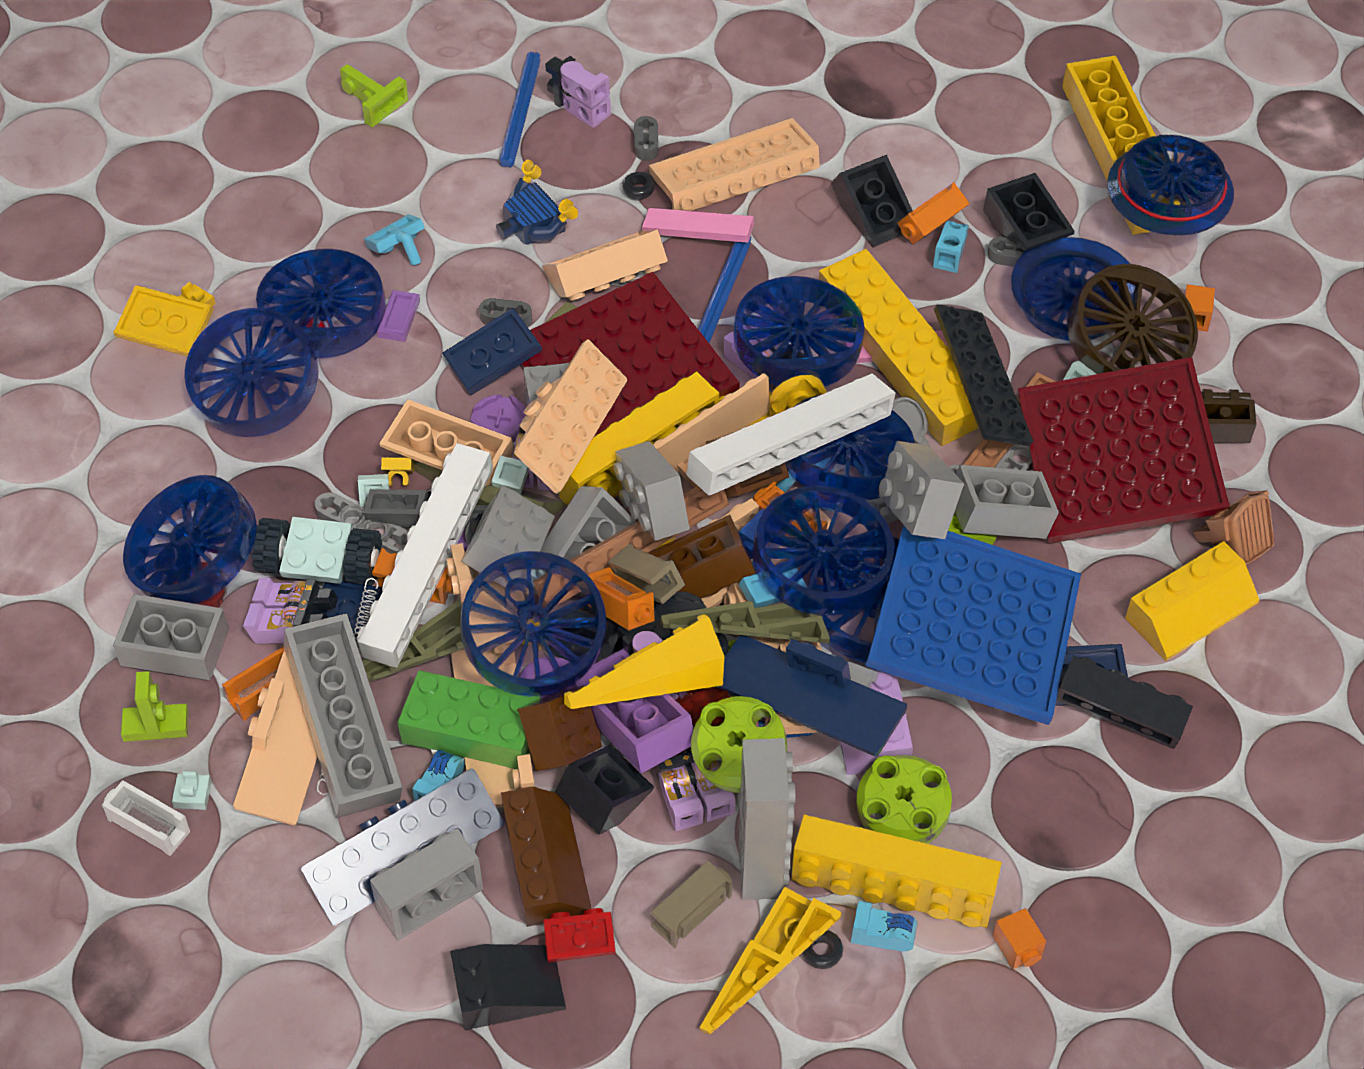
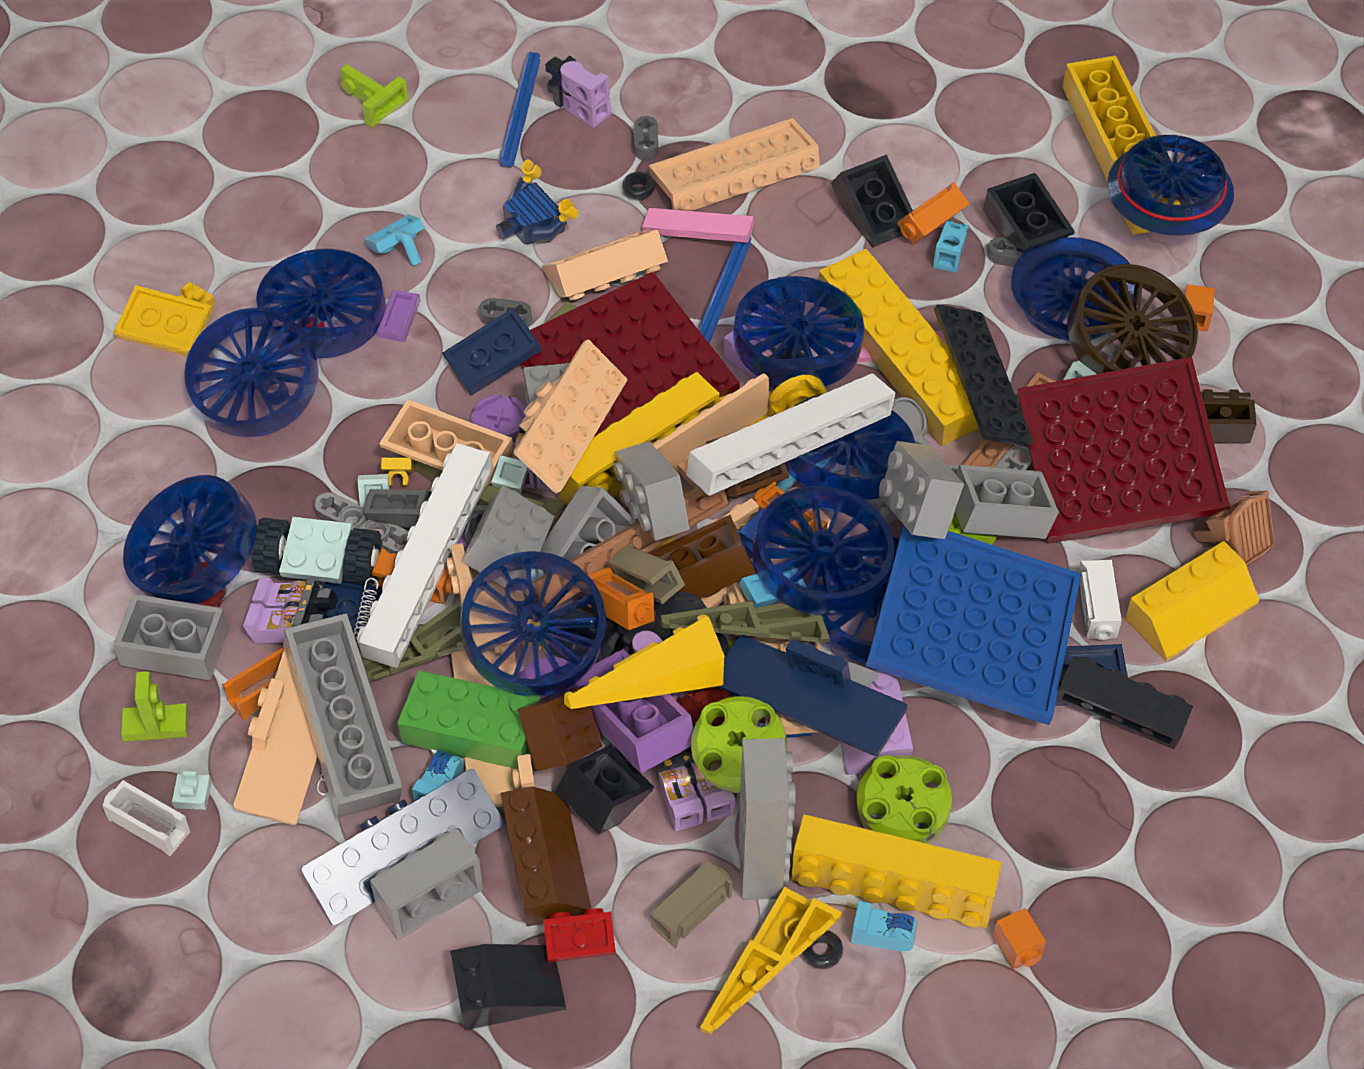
(1099, 599): none -> white window

